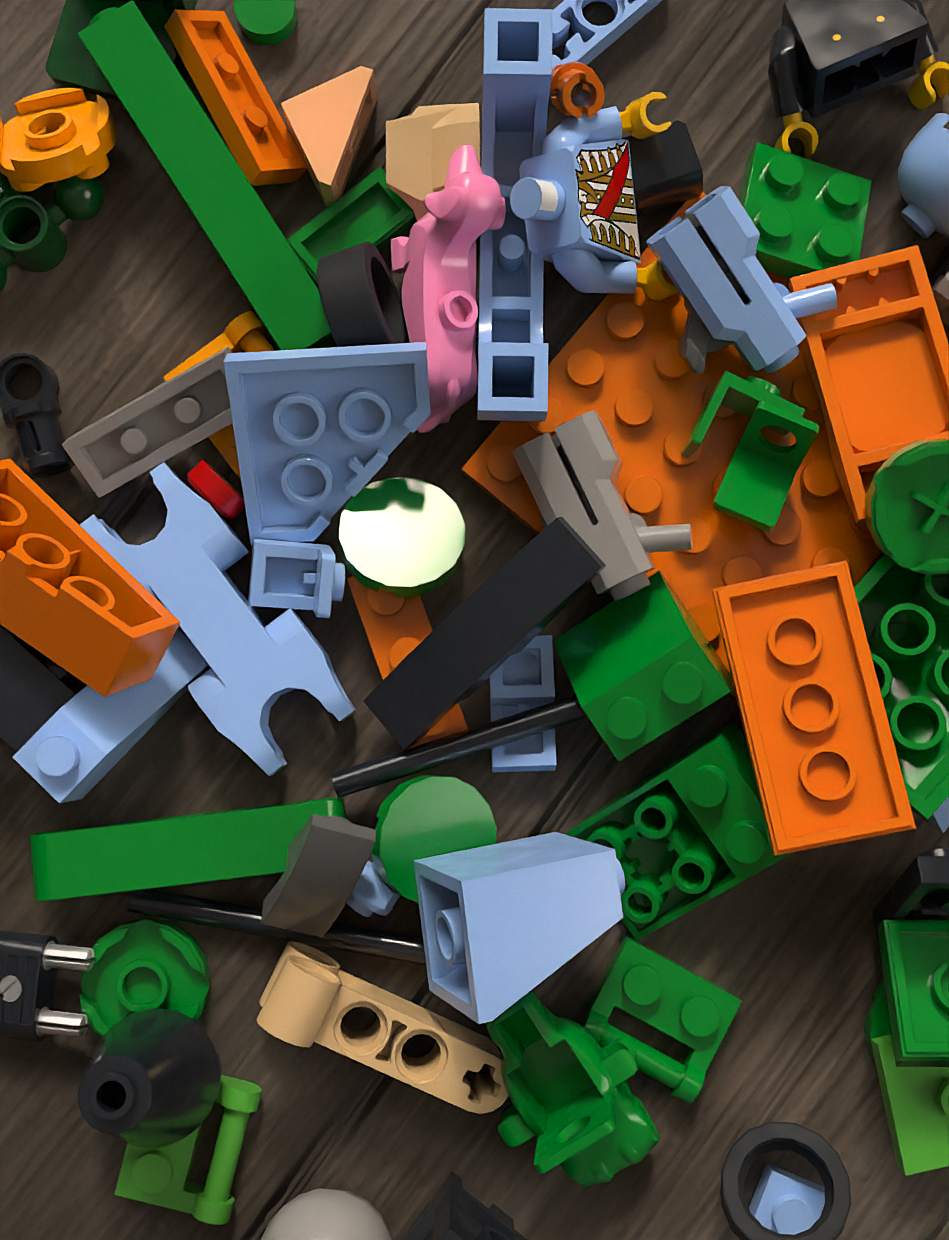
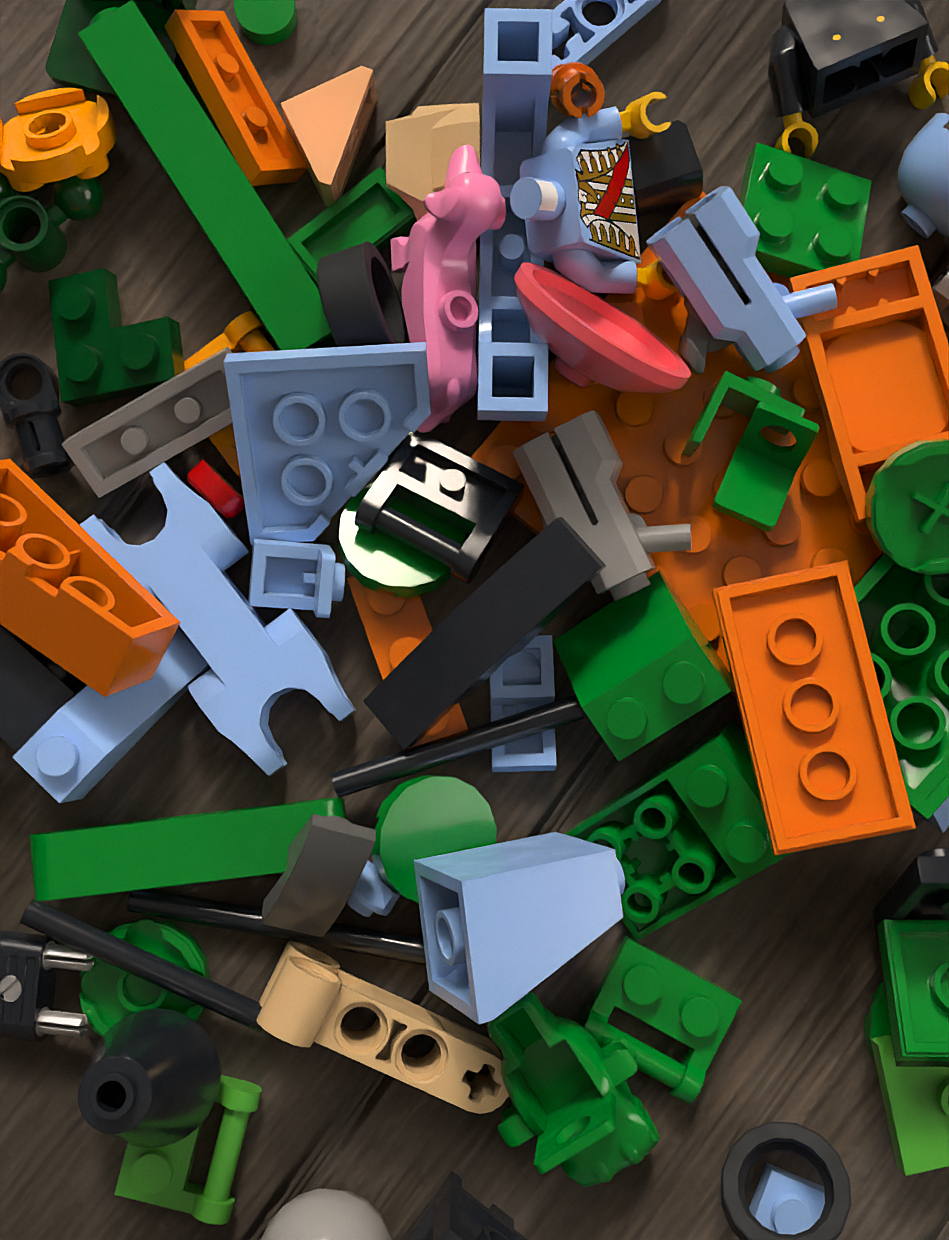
(98, 354): none -> dark green plate
(142, 964): none -> black bar
(447, 488): none -> black plate
(595, 336): none -> coral dish

